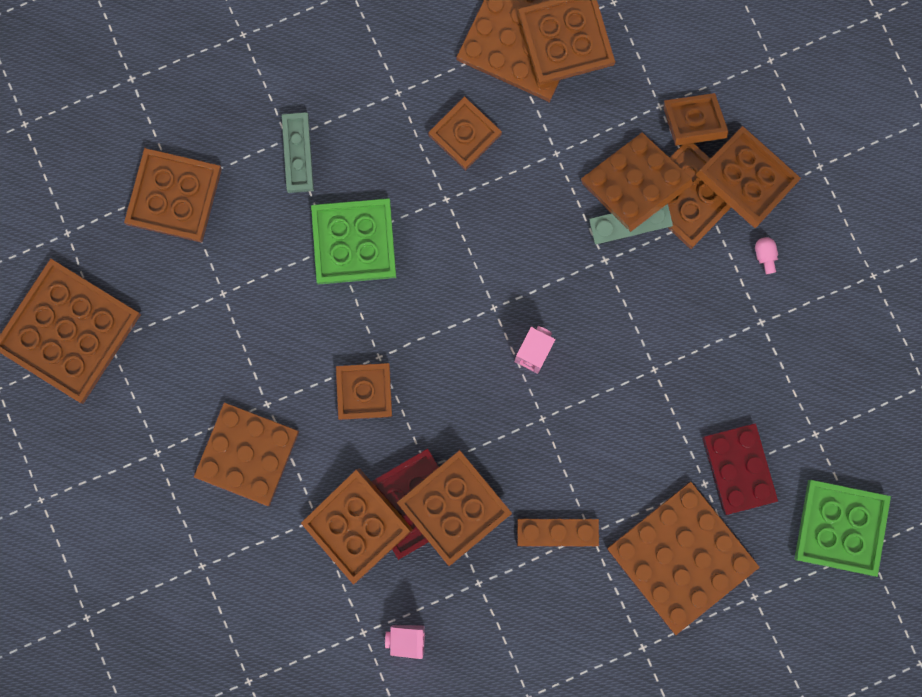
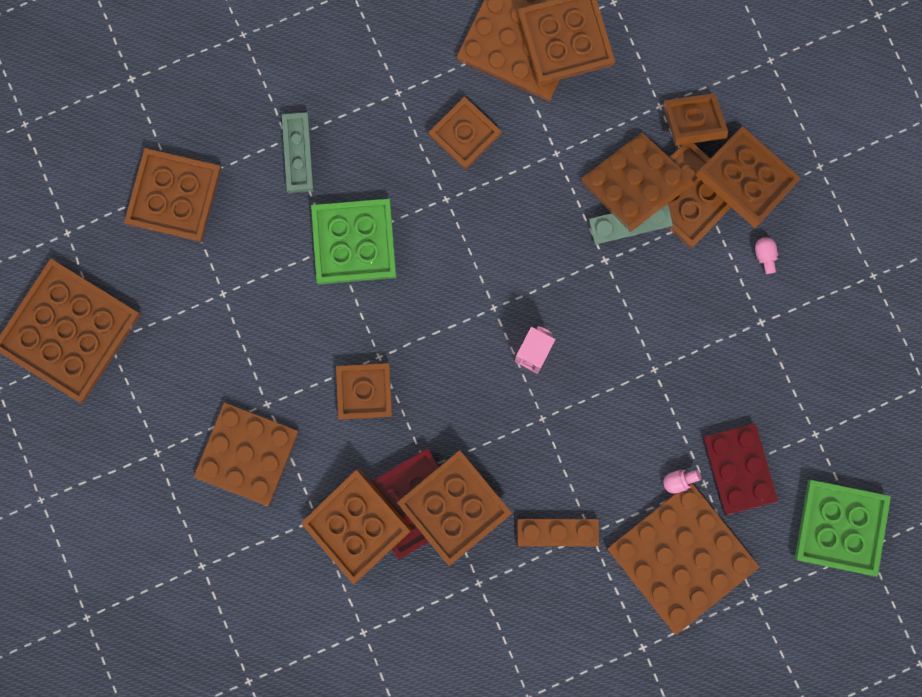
(406, 641): bright pink slope -> none
(679, 480): none -> bright pink cylinder

